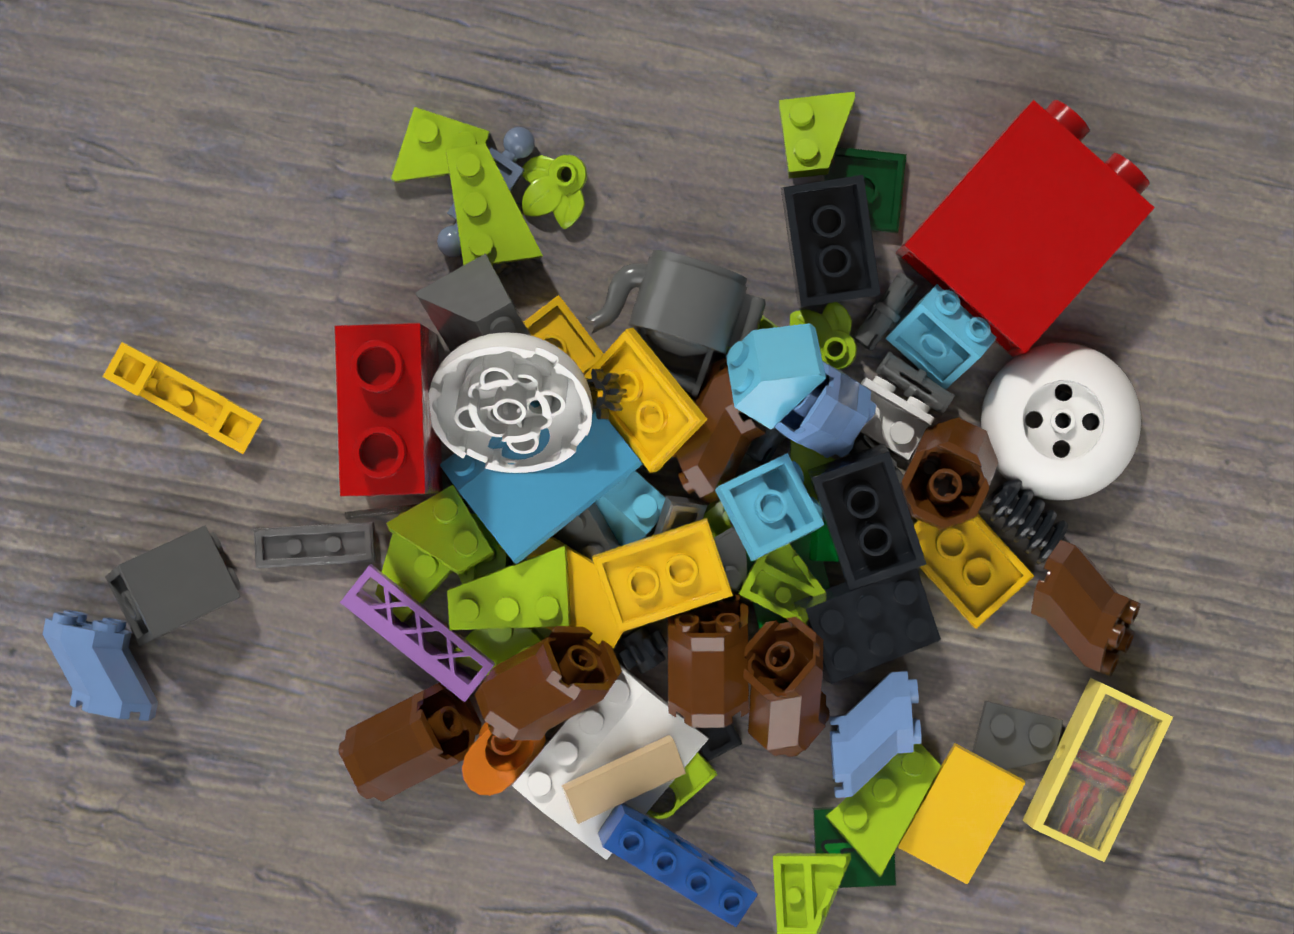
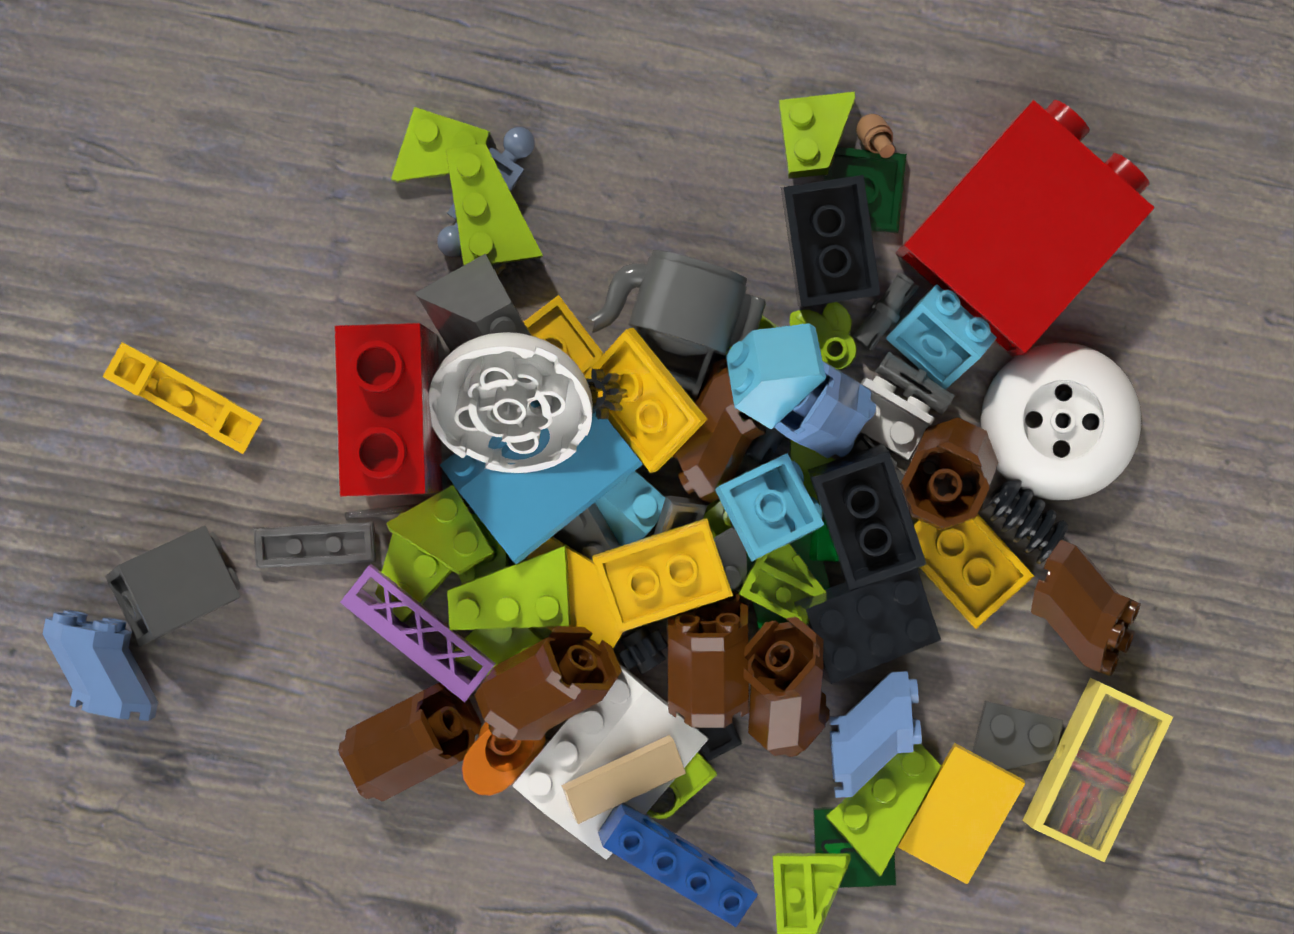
(550, 192): lime plate -> none
(875, 135): none -> medium nougat cylinder

